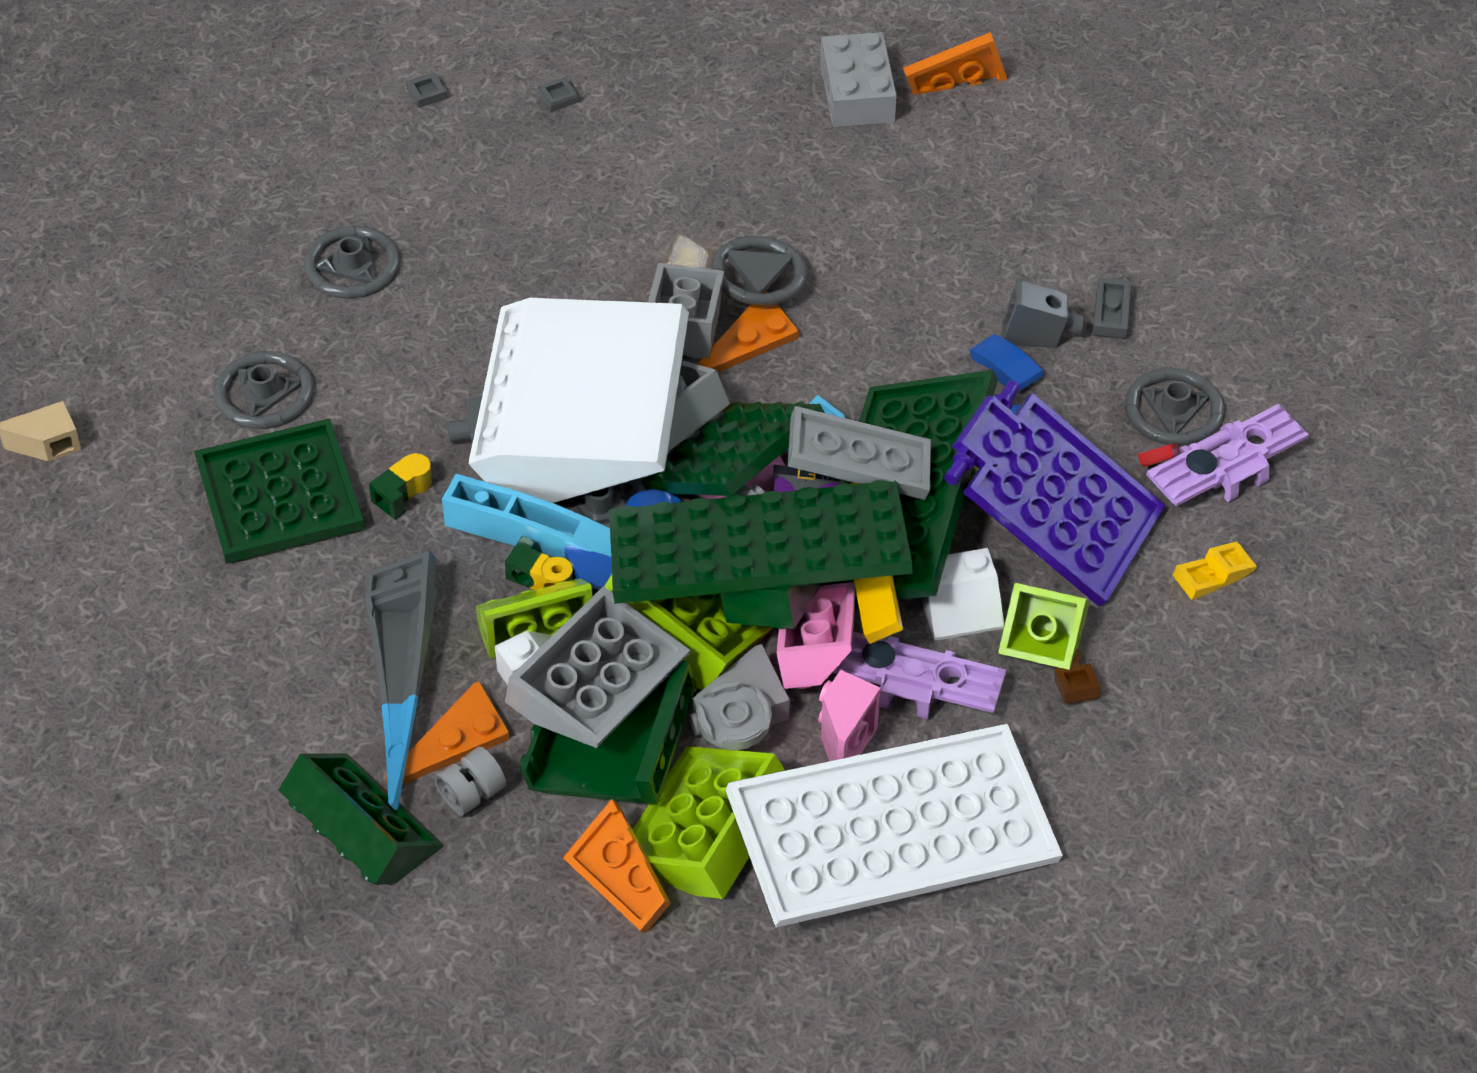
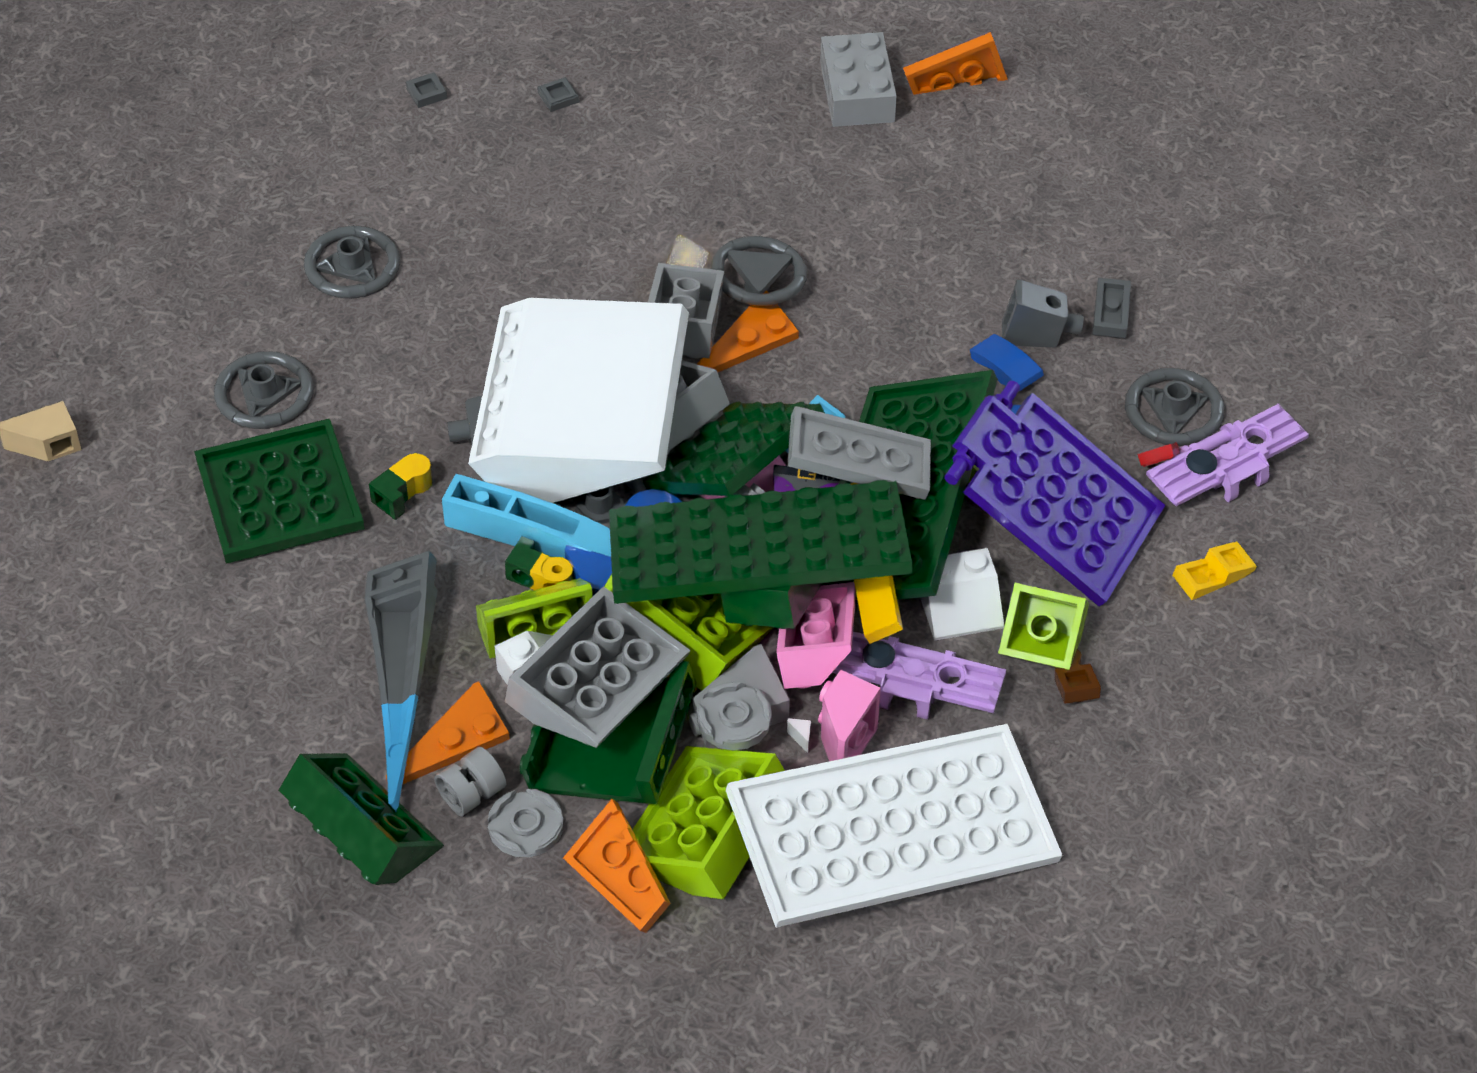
(532, 831): none -> light grey tile
(800, 731): none -> white piece

